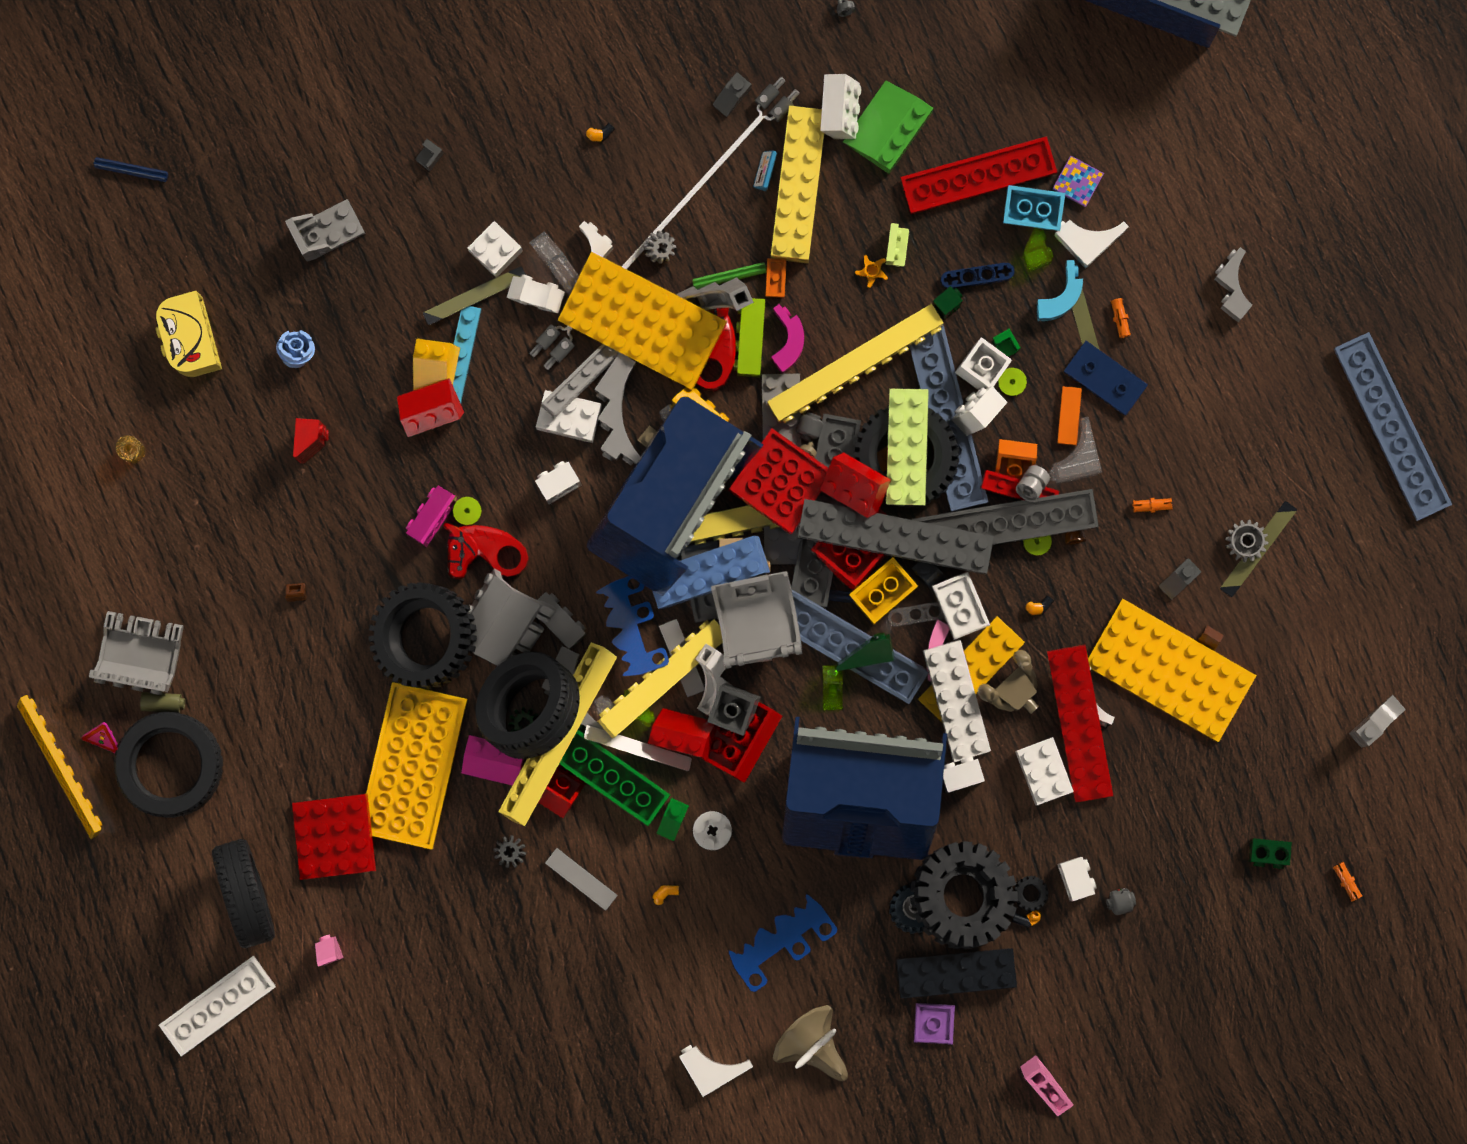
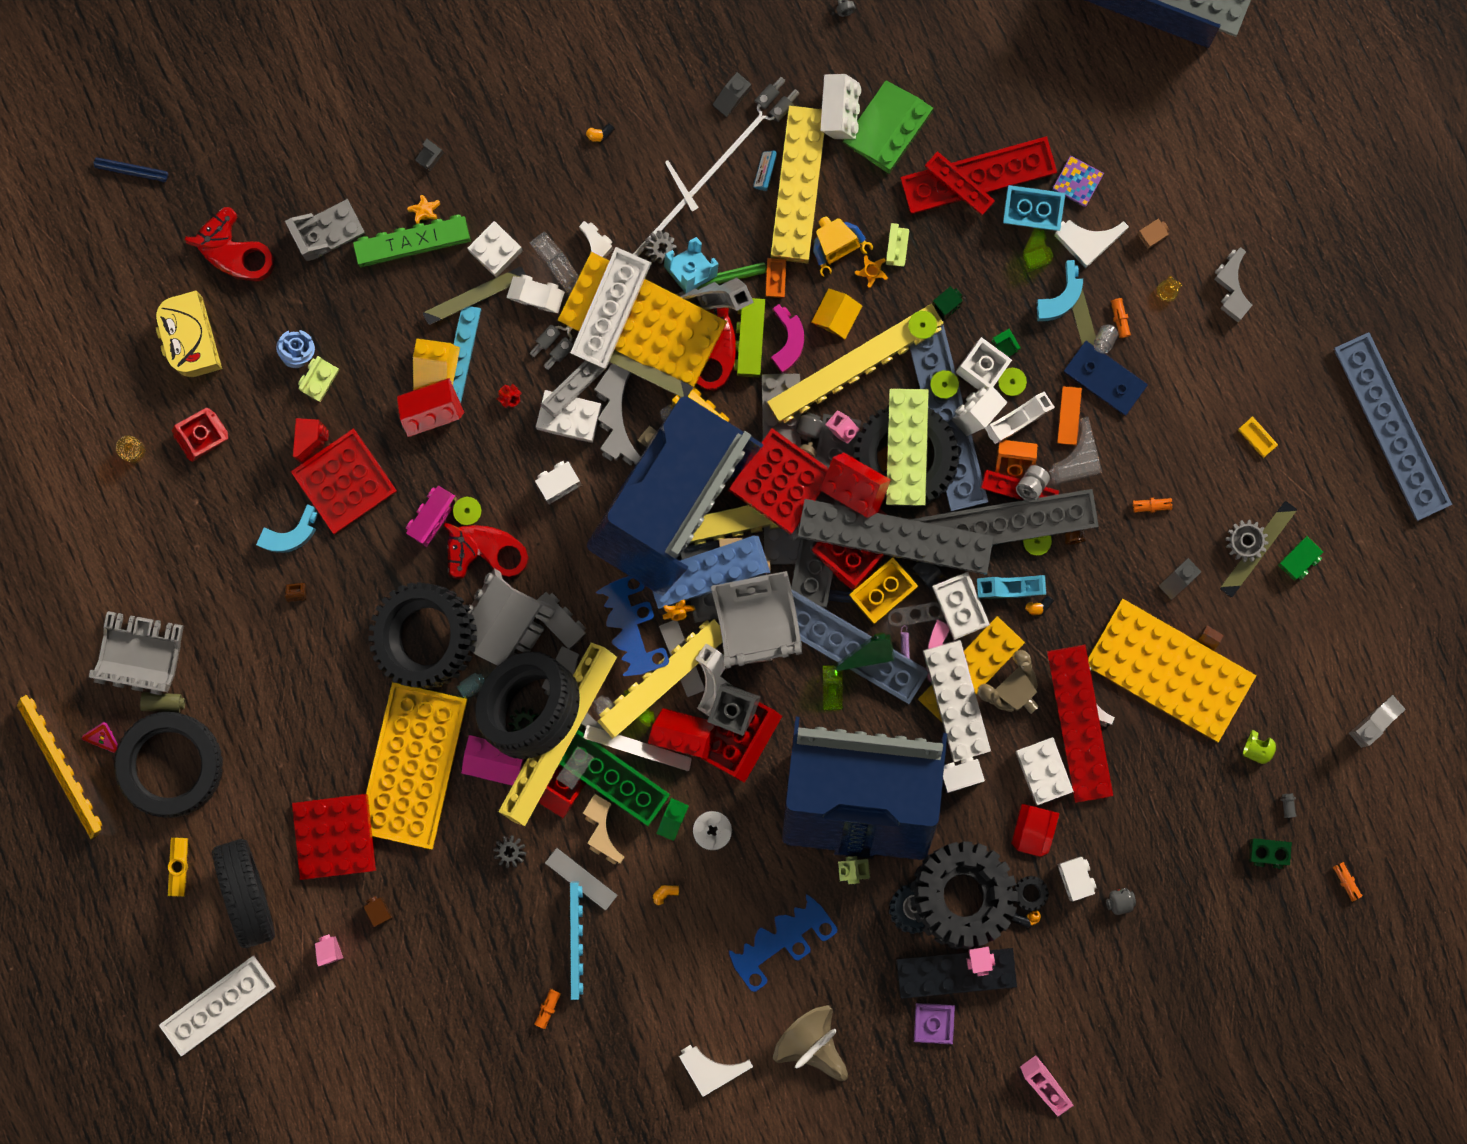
(177, 880): none -> yellow piece
(200, 434): none -> red slope
(216, 245): none -> red animal
(291, 540): none -> medium azure arch
(318, 378): none -> yellowish green bracket
(344, 481): none -> red plate
(377, 911): none -> reddish brown brick
(411, 241): none -> bright green brick
(424, 209): none -> light orange animal
(471, 685): none -> clear light blue brick
(509, 396): none -> red gear
(547, 1009): none -> orange pin
(575, 768): none -> clear plate
(576, 930): none -> medium azure plate
(597, 812): none -> tan arch
(610, 307): none -> white plate
(651, 374): none -> olive sticker
(678, 611): none -> light orange animal
(687, 196): none -> white sticker
(690, 267): none -> medium azure panel
(837, 240): none -> yellow torso
(837, 313): none -> yellow slope
(842, 427): none -> bright pink brick
(853, 870): none -> yellowish green brick
(905, 643): none -> lavender piece
(922, 324): none -> lime piece
(944, 384): none -> lime piece
(959, 183): none -> red plate
(976, 272): dark blue beam -> none
(980, 961): none -> bright pink brick
(1011, 587): none -> medium azure arch
(1019, 418): none -> white arch
(1034, 830): none -> red slope
(1105, 338): none -> clear brick
(1153, 233): none -> medium nougat brick
(1168, 289): none -> clear yellow animal
(1257, 437): none -> yellow tile
(1259, 750): none -> lime helmet
(1288, 805): none -> dark grey pin
(1300, 559): none -> green brick

